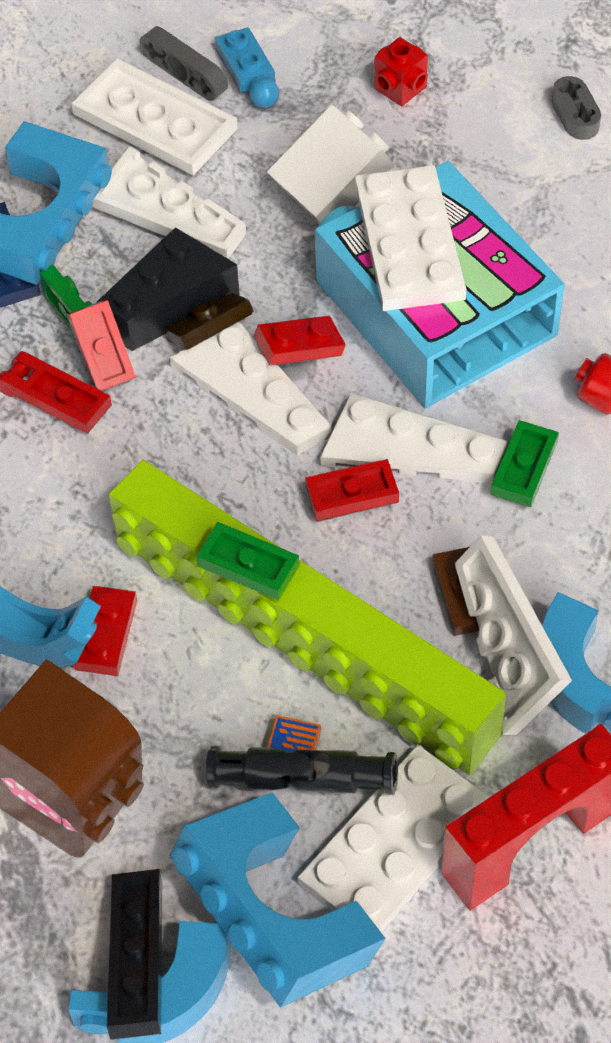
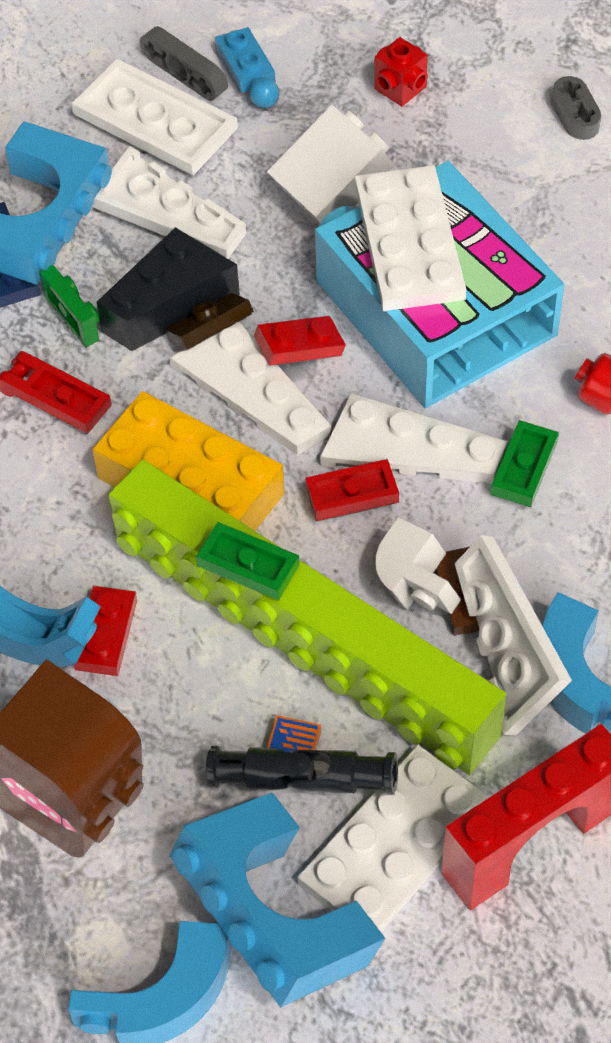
(101, 345): plate -> none
(135, 955): black plate -> none
(195, 455): none -> yellow brick
(407, 566): none -> white brick

